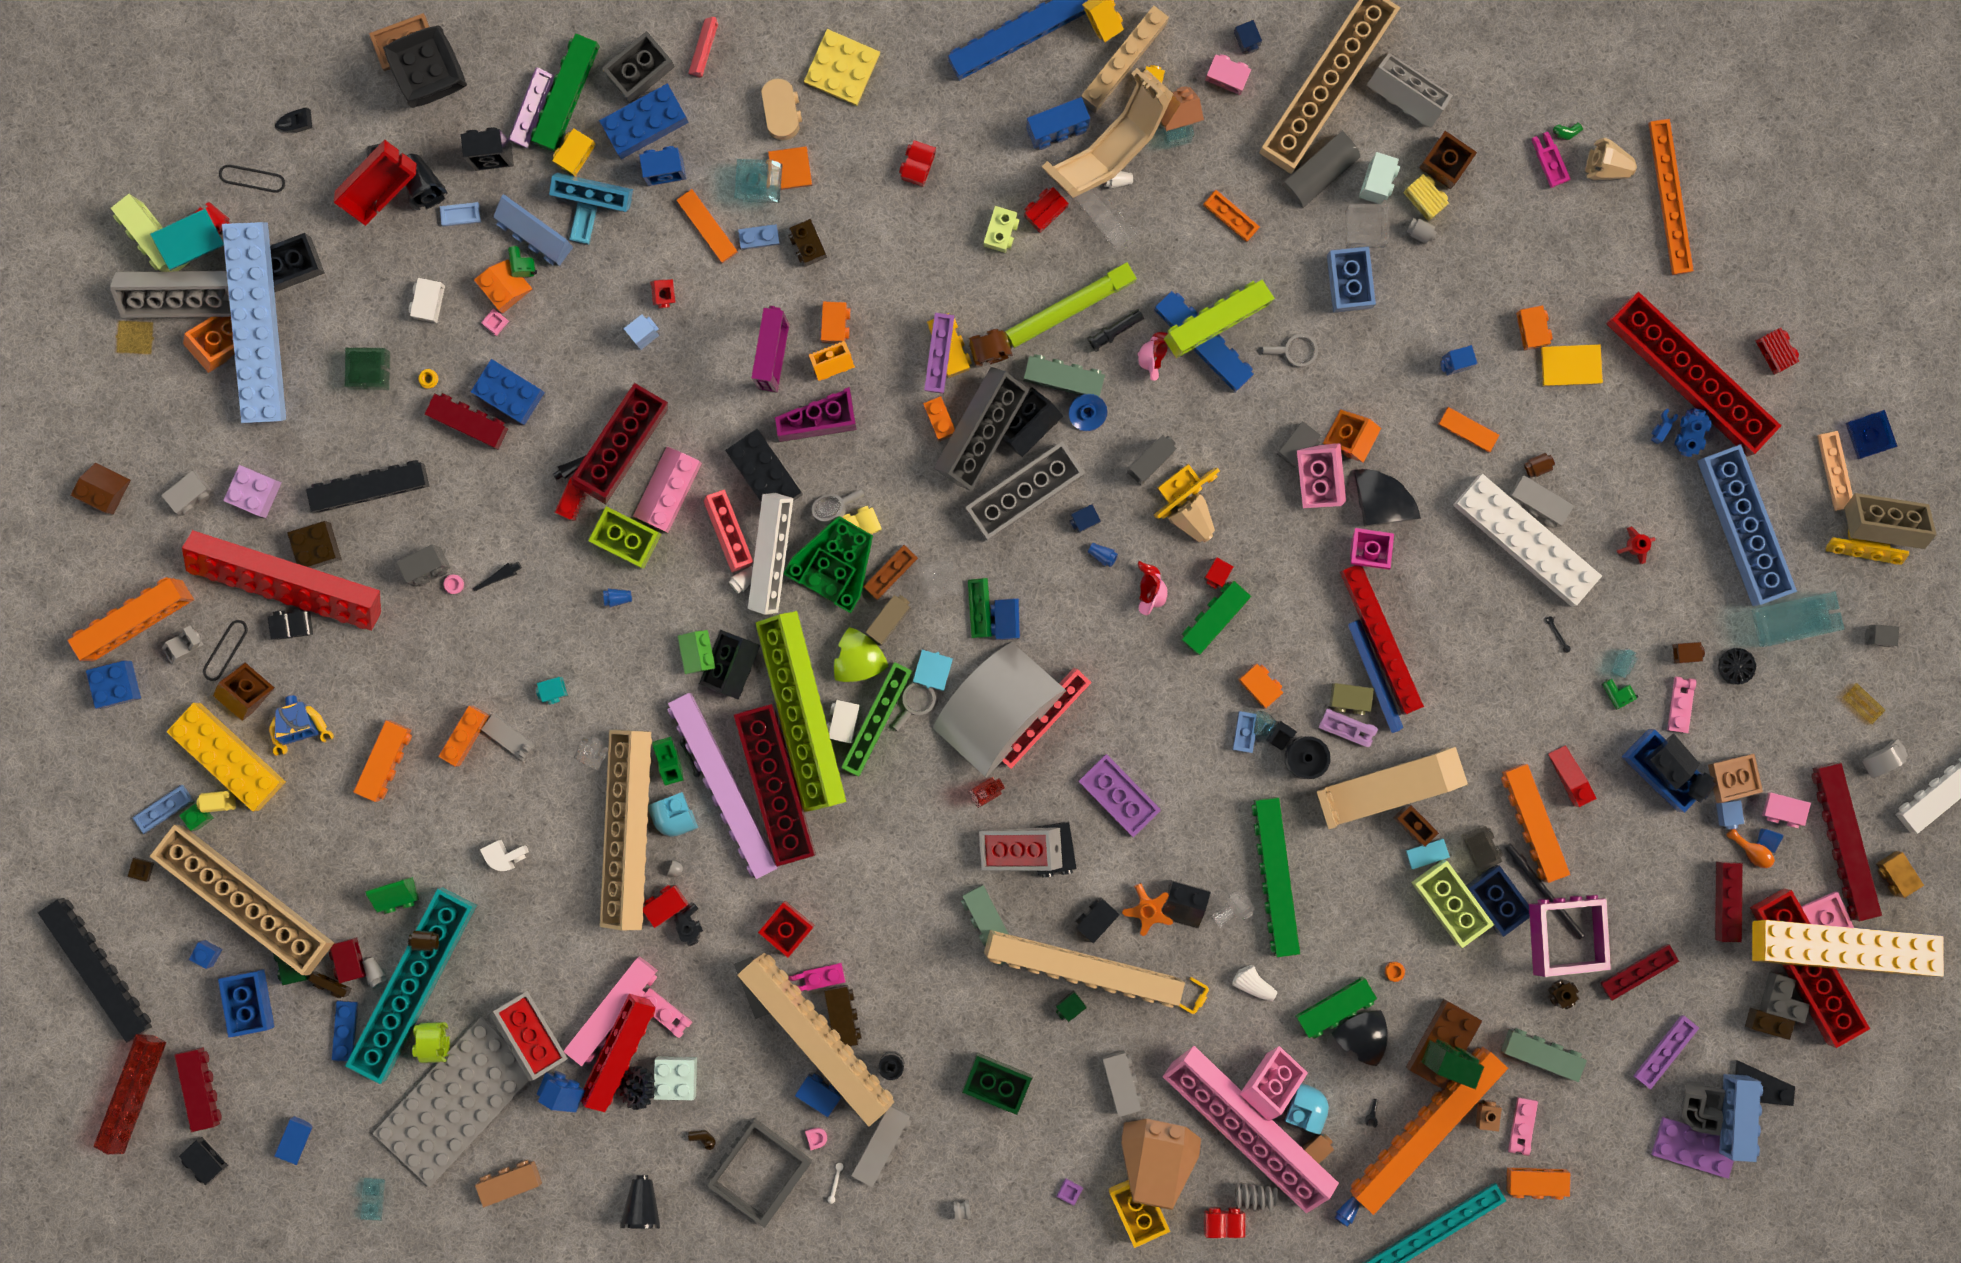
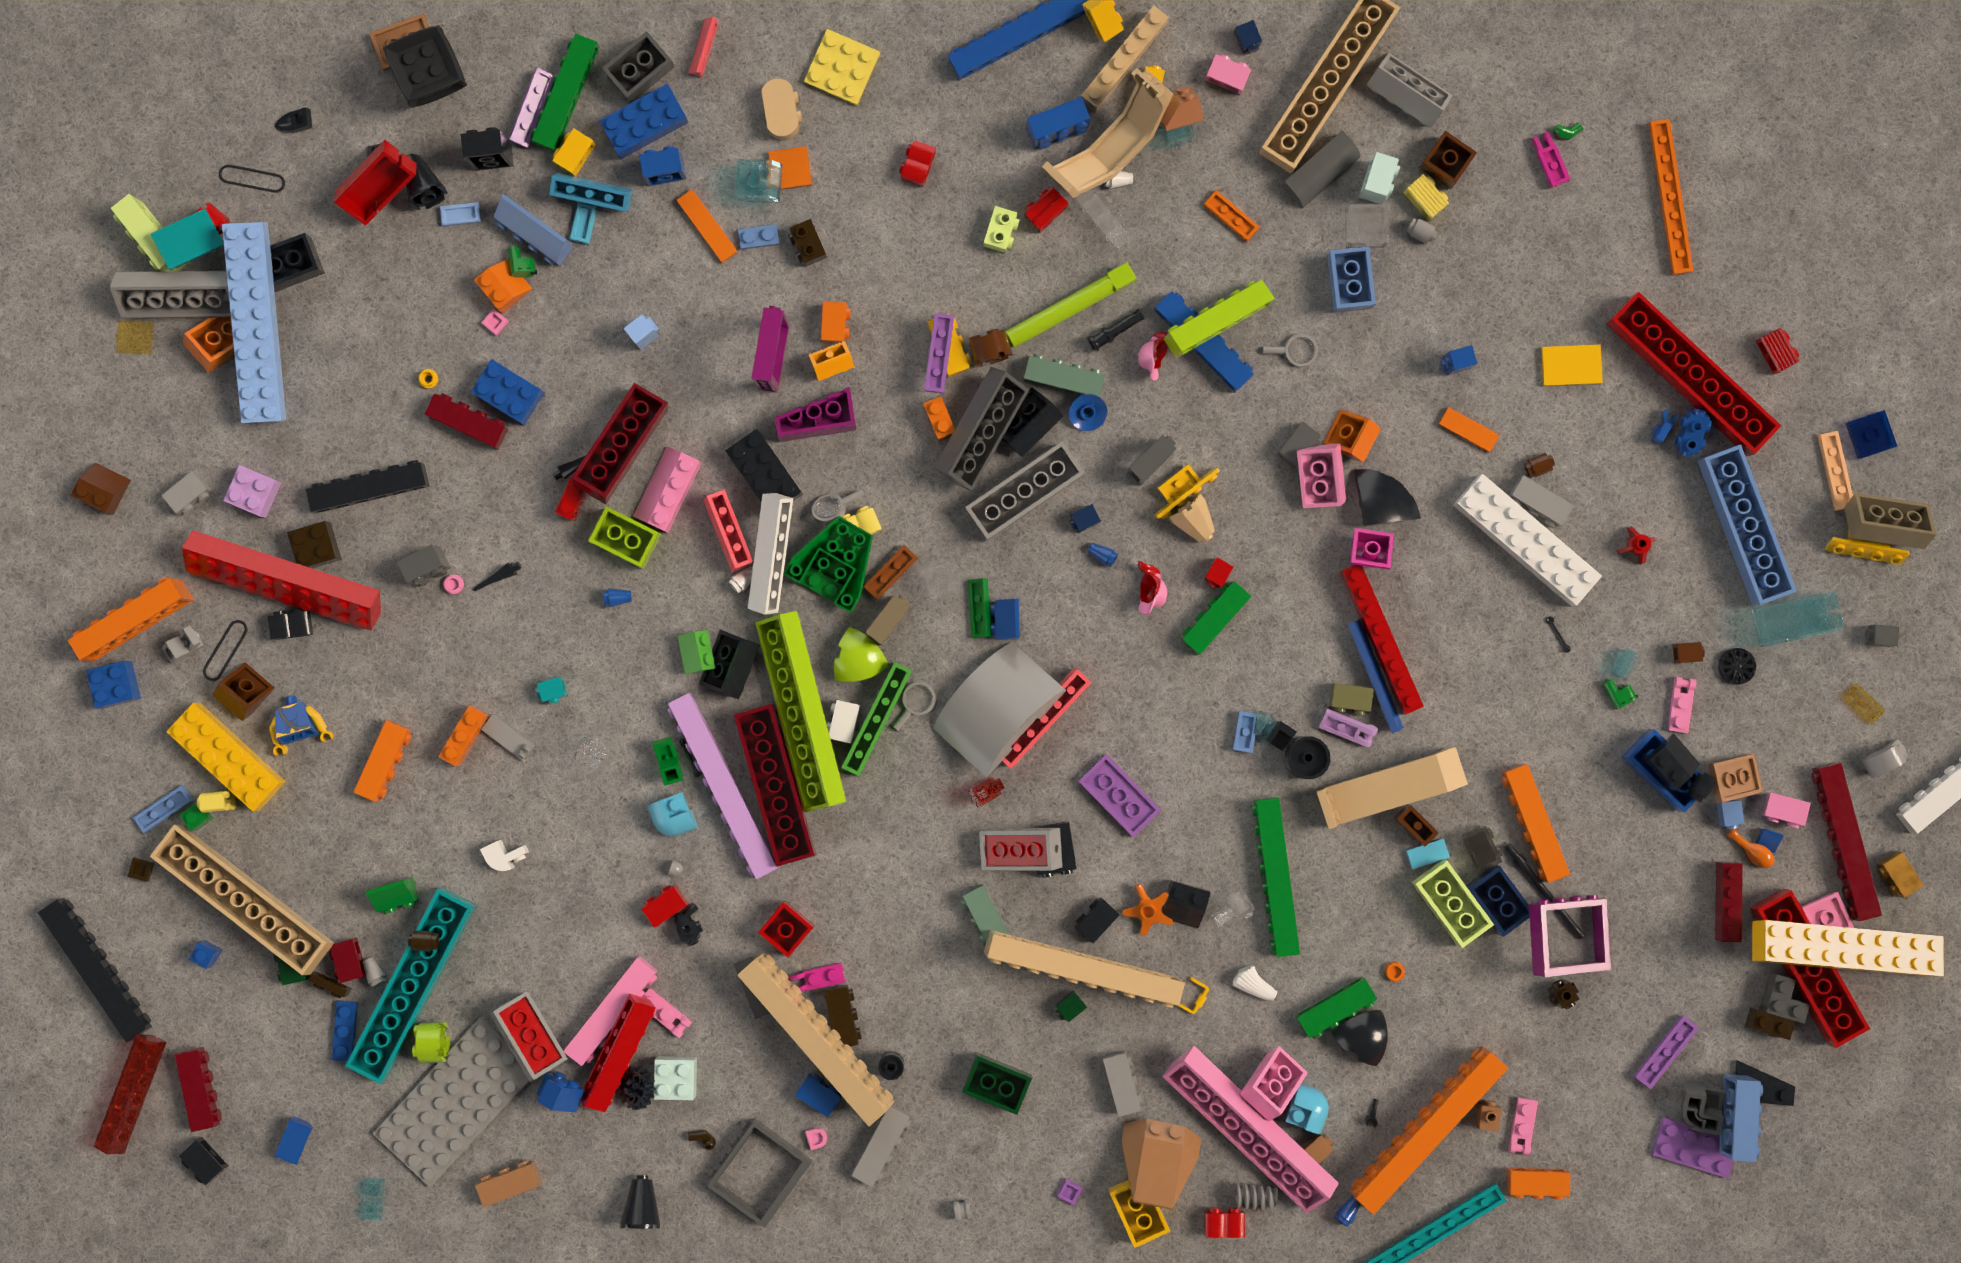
(246, 1003): blue brick -> none
(364, 366): clear green piece -> none
(426, 300): white brick -> none
(625, 830): tan brick -> none
(666, 286): red brick -> none
(831, 1199): white hinge -> none
(932, 670): medium azure piece -> none
(1261, 685): orange brick -> none
(1451, 1026): reddish brown brick -> none
(1453, 1063): dark green brick -> none
(1534, 327): orange brick -> none
(1544, 1055): sand green brick -> none
(1572, 777): red slope -> none
(1611, 159): tan cone -> none
(1639, 972): dark red plate -> none

